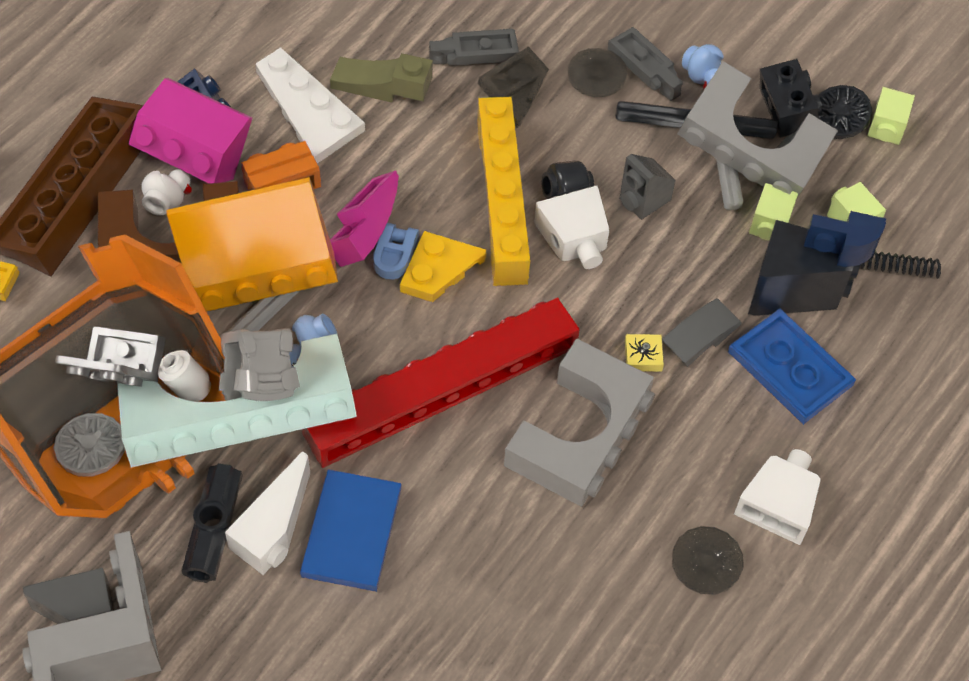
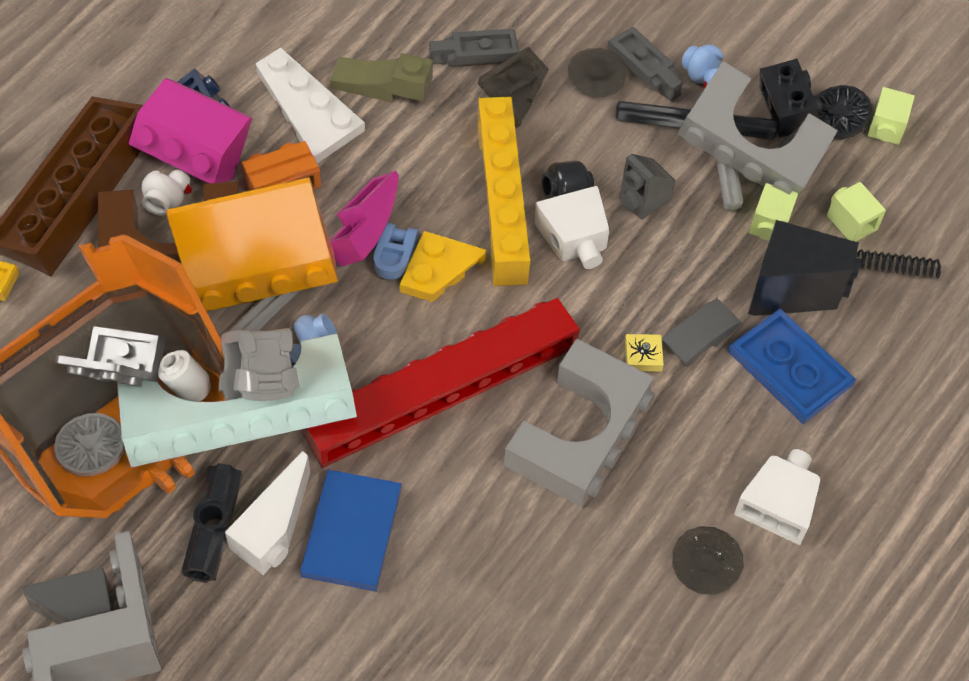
(852, 240): dark blue brick -> none

